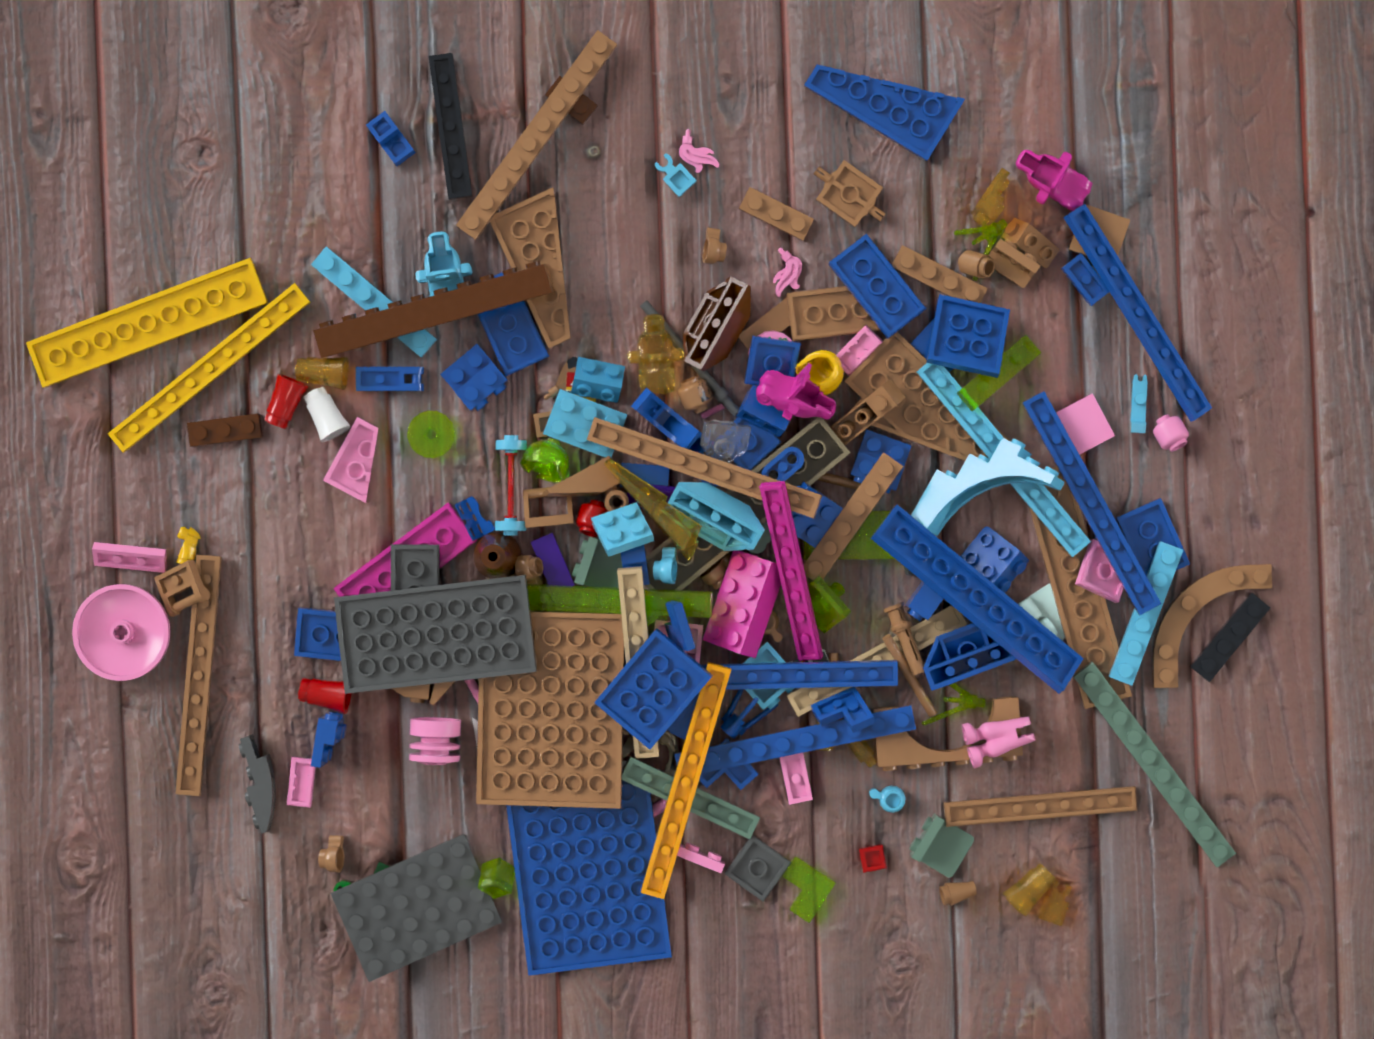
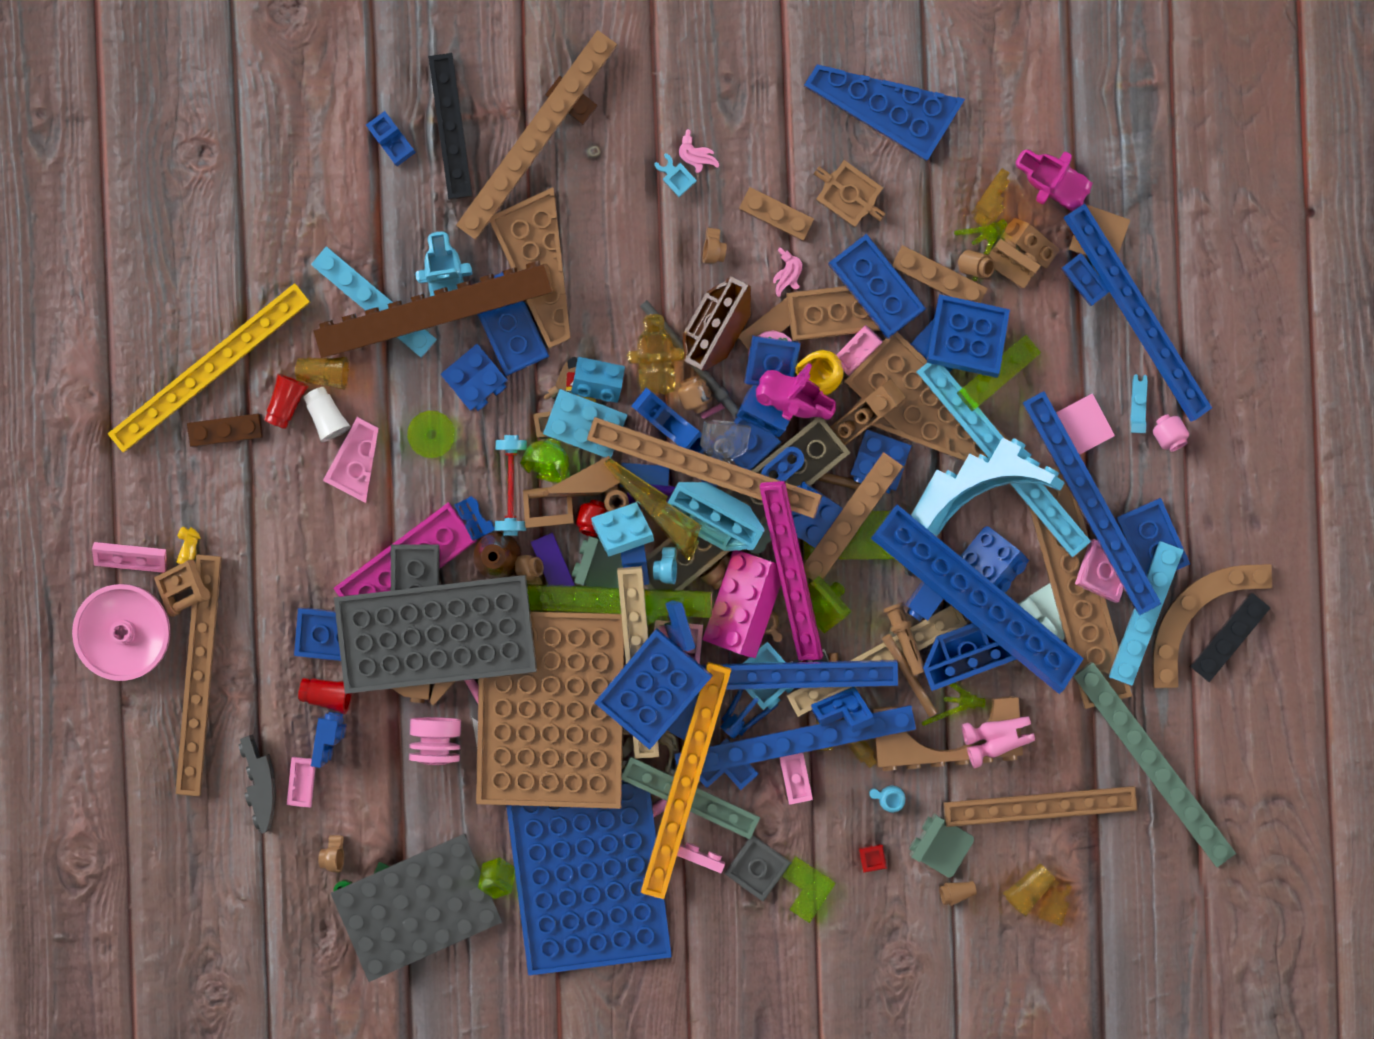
(147, 322): yellow plate -> none
(388, 379): blue plate -> none

